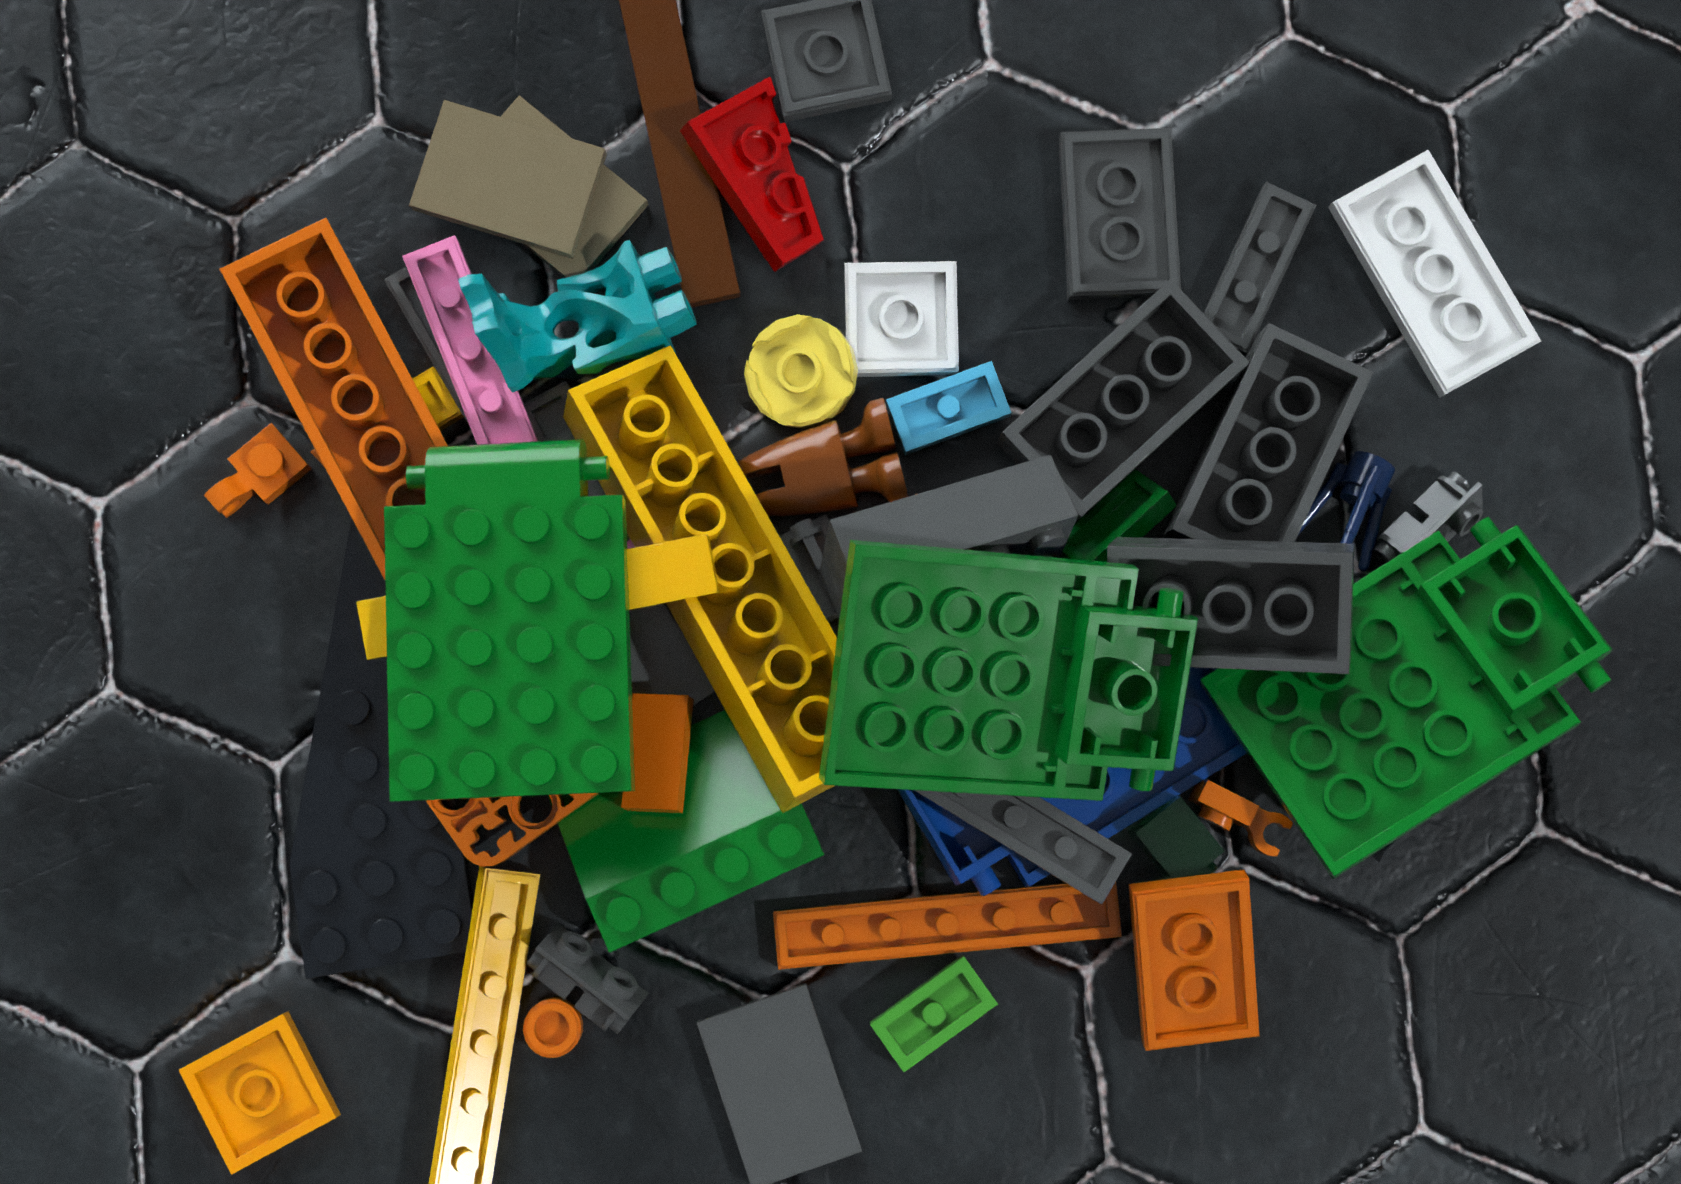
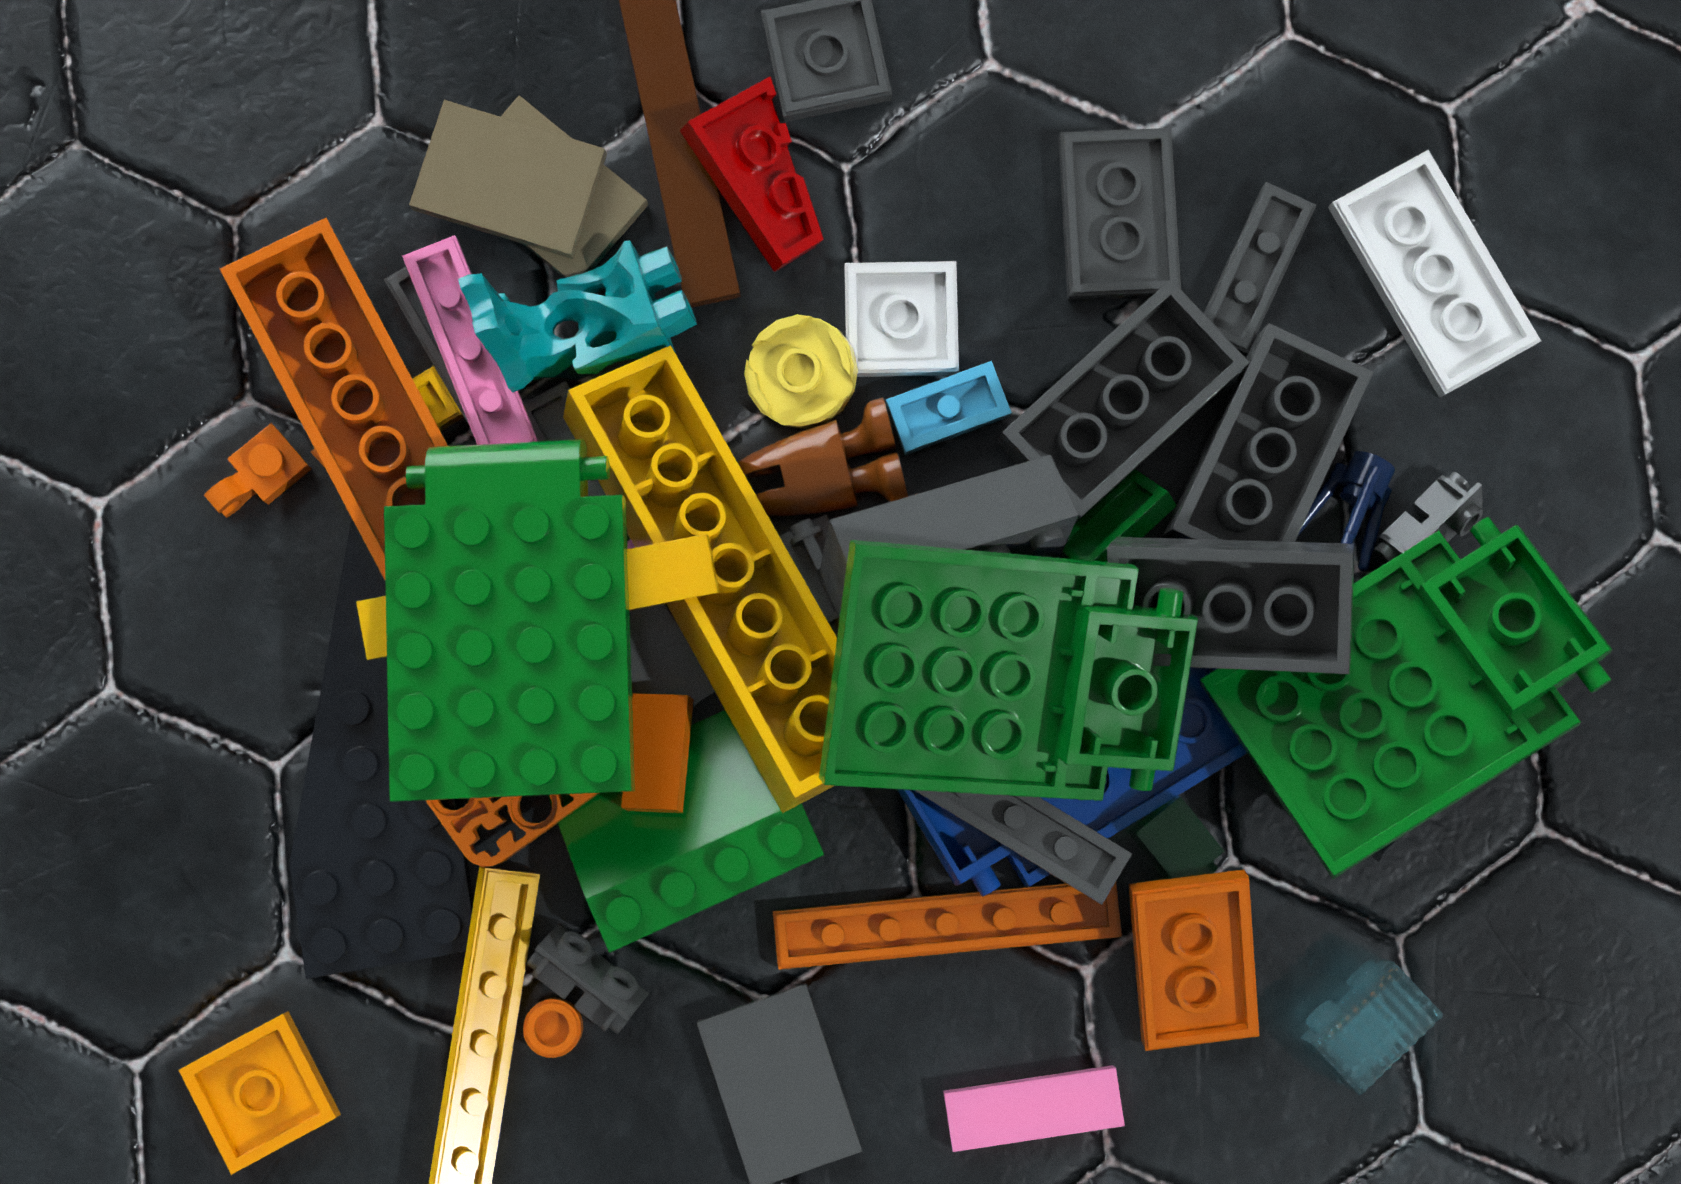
(933, 1013): bright green plate -> none
(1033, 1108): none -> bright pink tile
(1225, 808): orange plate -> none
(1370, 1024): none -> clear light blue brick

